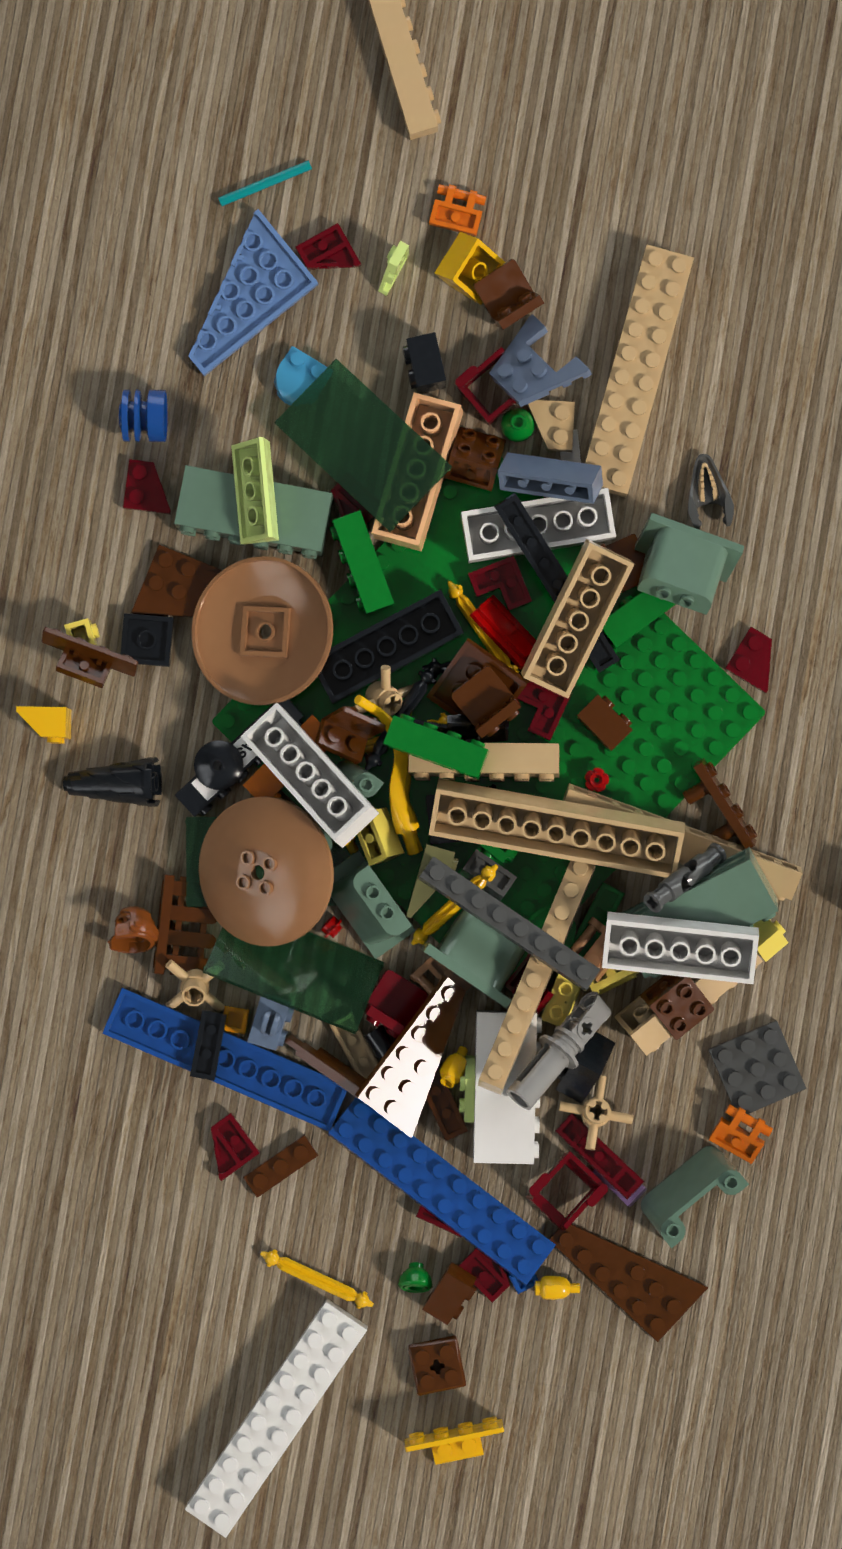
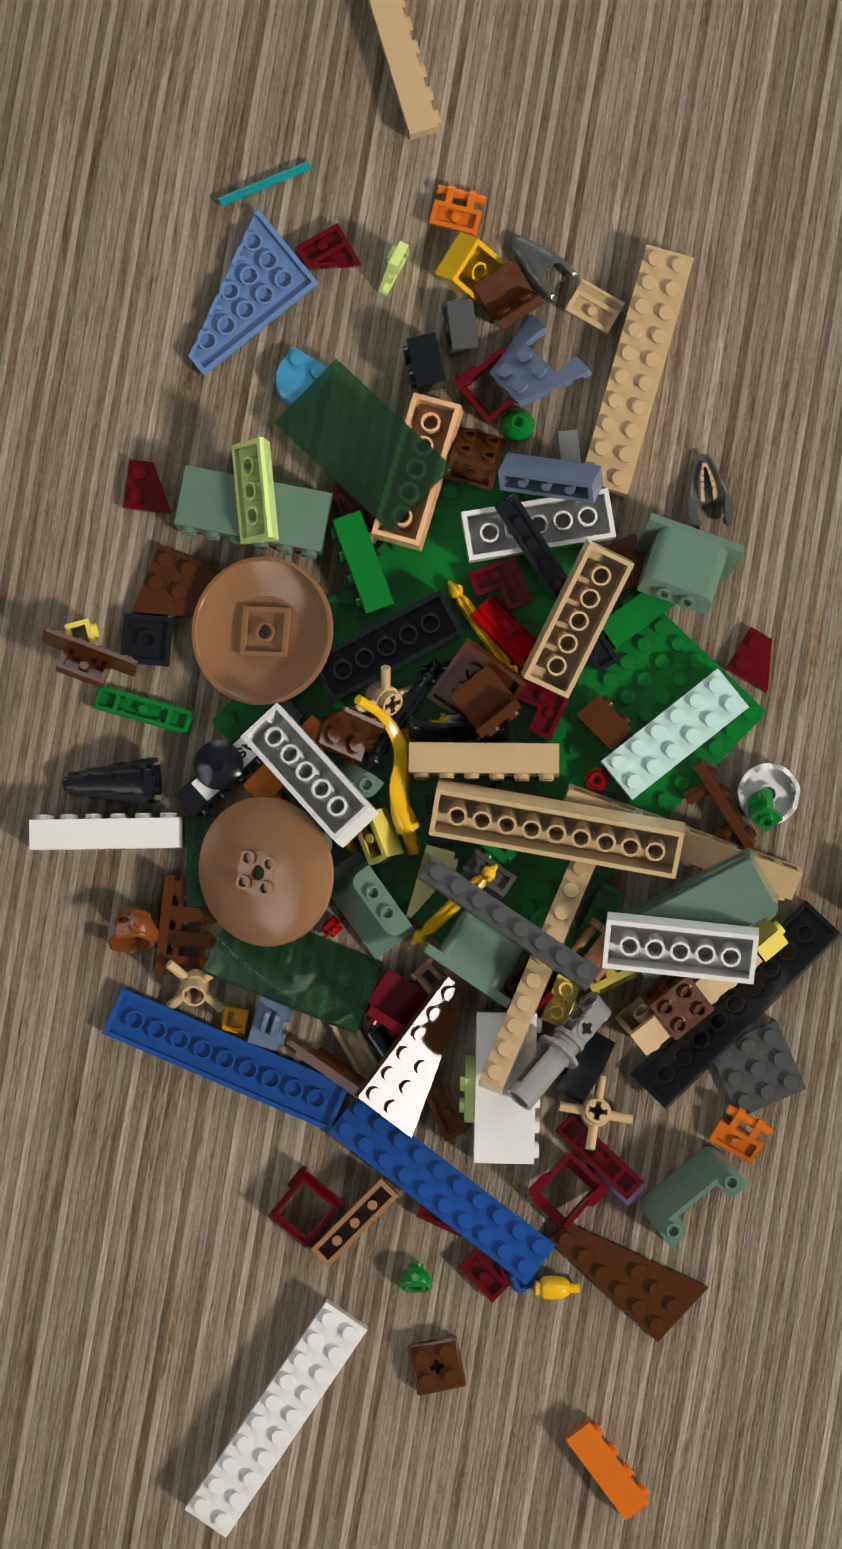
(48, 722): yellow slope -> none
(107, 833): none -> white brick
(143, 709): none -> green plate
(144, 415): blue wheel -> none
(208, 1045): black hinge -> none
(231, 1146): dark red wing -> none
(280, 1166): reddish brown plate -> none
(304, 1176): none -> dark red piece
(317, 1279): yellow wheel -> none
(354, 1221): none -> medium nougat brick
(436, 747): green brick -> none
(449, 1294): reddish brown brick -> none
(453, 1068): yellow plant -> none
(455, 1443): yellow bracket -> none
(459, 326): none -> dark grey hinge
(535, 262): none -> dark grey animal
(554, 423): tan wing -> none
(594, 307): none -> tan plate
(607, 1469): none -> orange brick
(674, 734): none -> light aqua brick
(682, 1061): none -> black plate
(685, 877): dark grey piece -> none
(762, 810): none -> green bracket
(775, 777): none -> white plate

